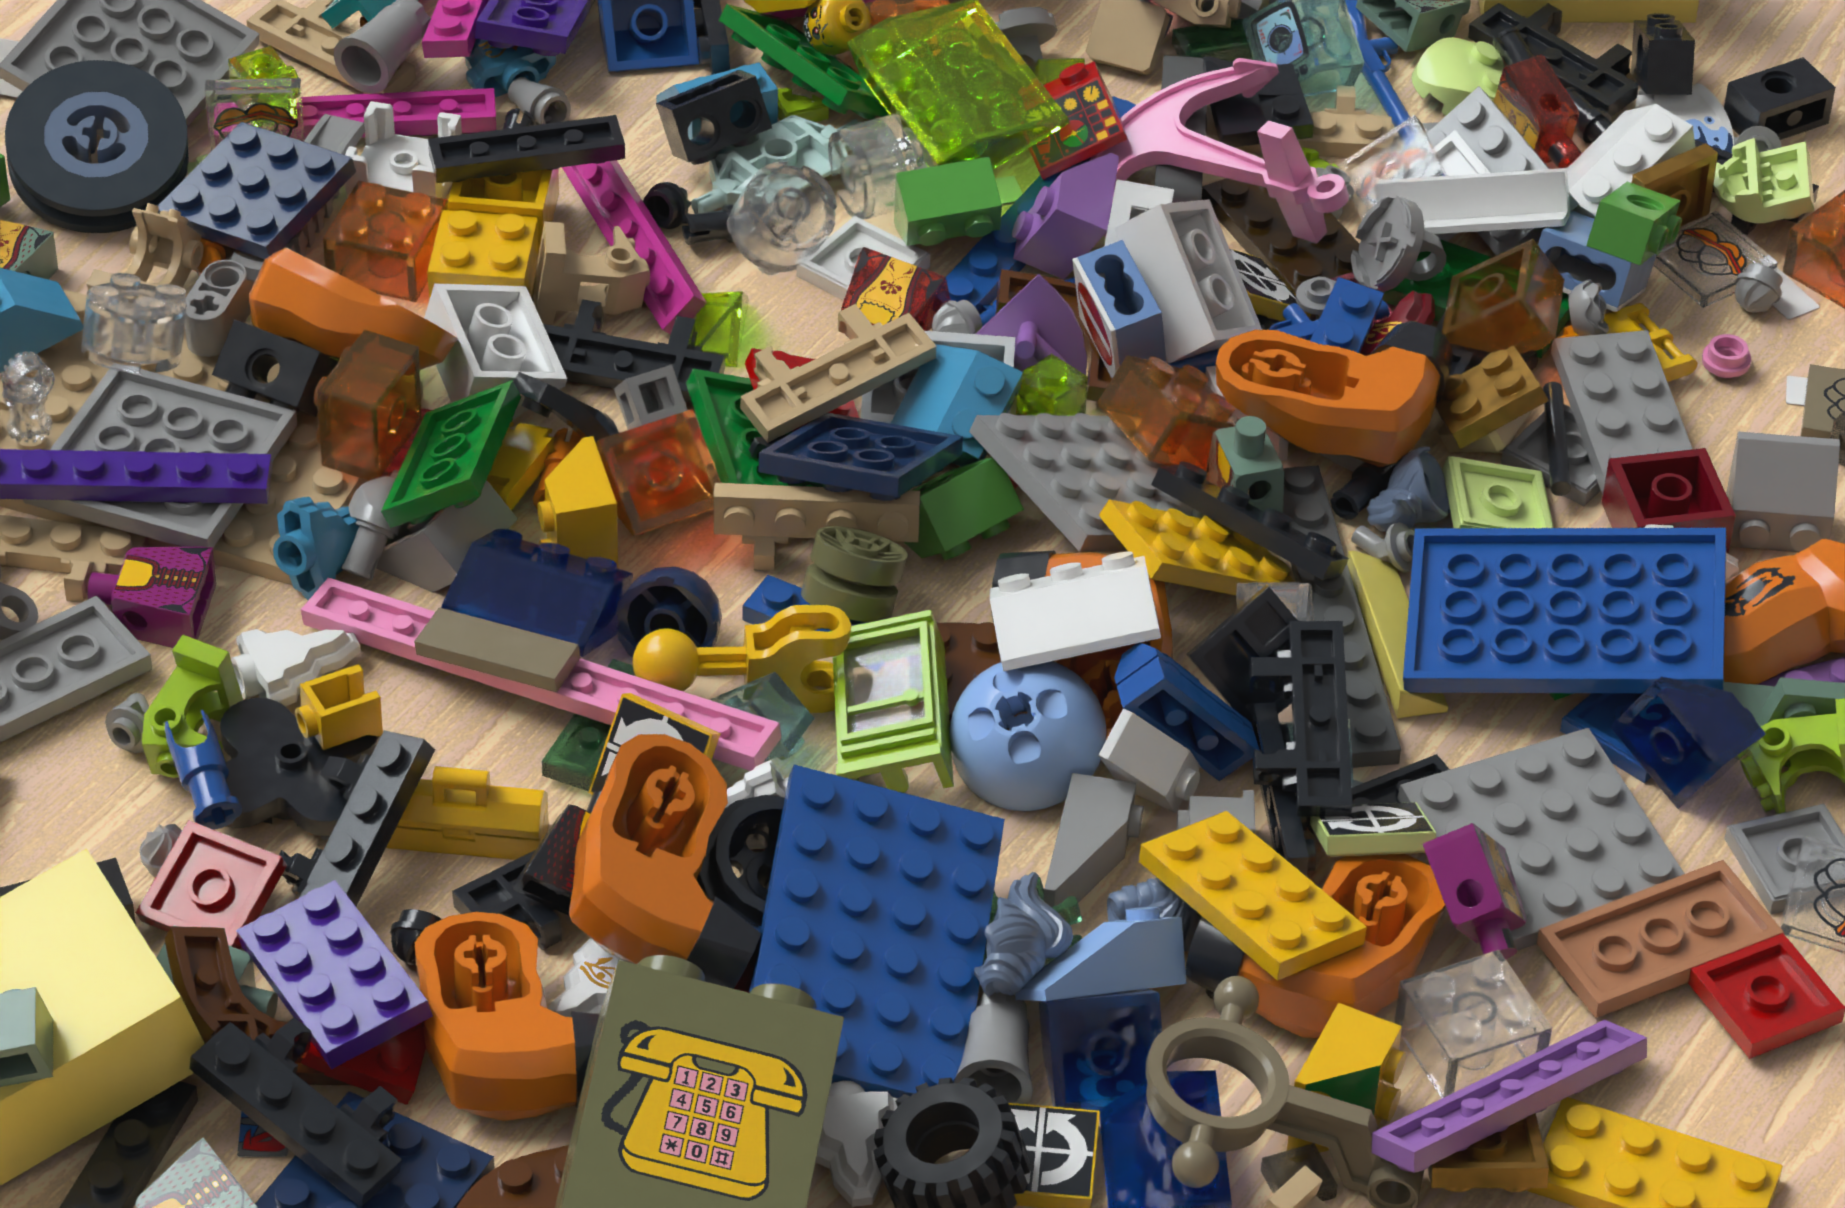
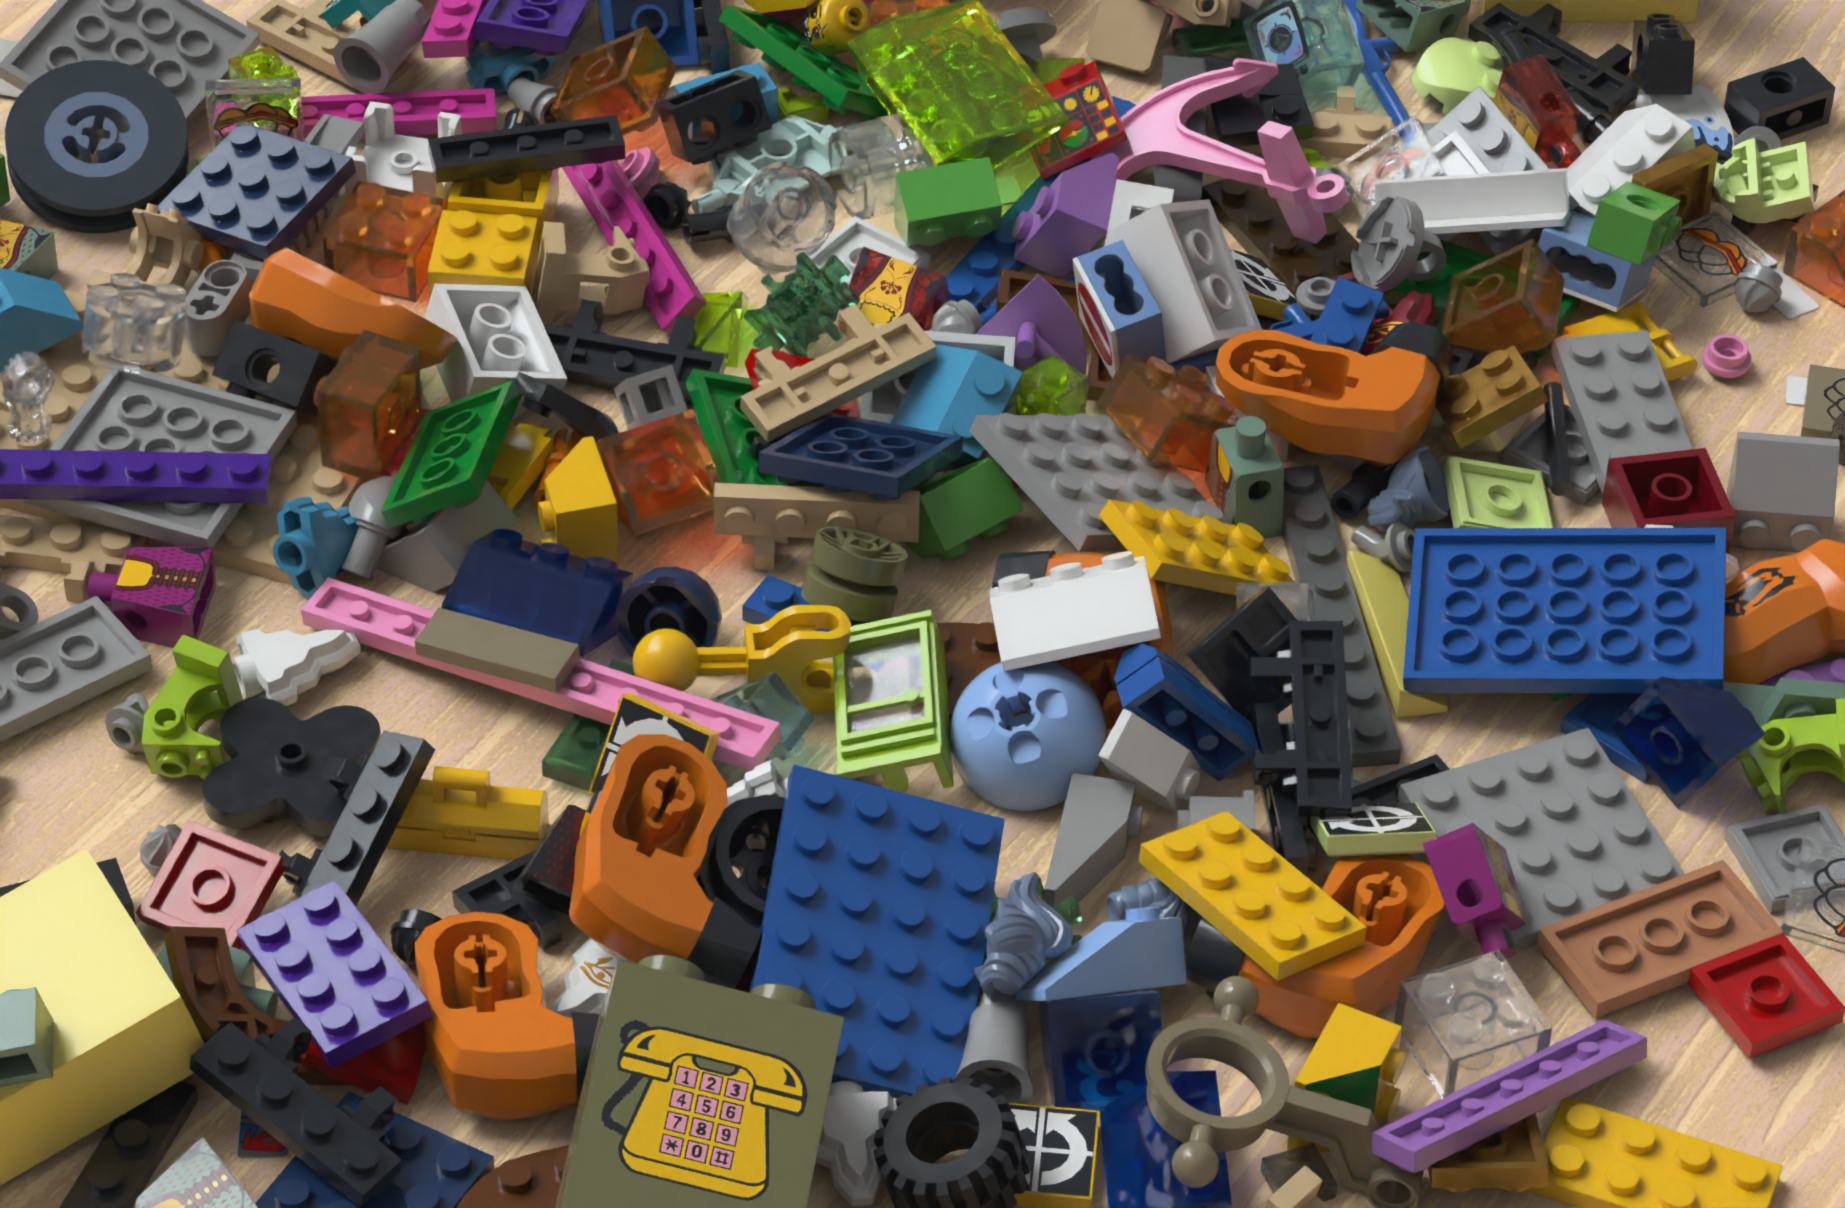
(204, 775): blue piece -> none
(338, 708): yellow window -> none
(618, 80): none -> clear orange brick
(641, 169): none -> bright pink plate
(802, 306): none -> clear green gear
(1266, 528): black plate -> none
(1587, 309): light grey plate -> none

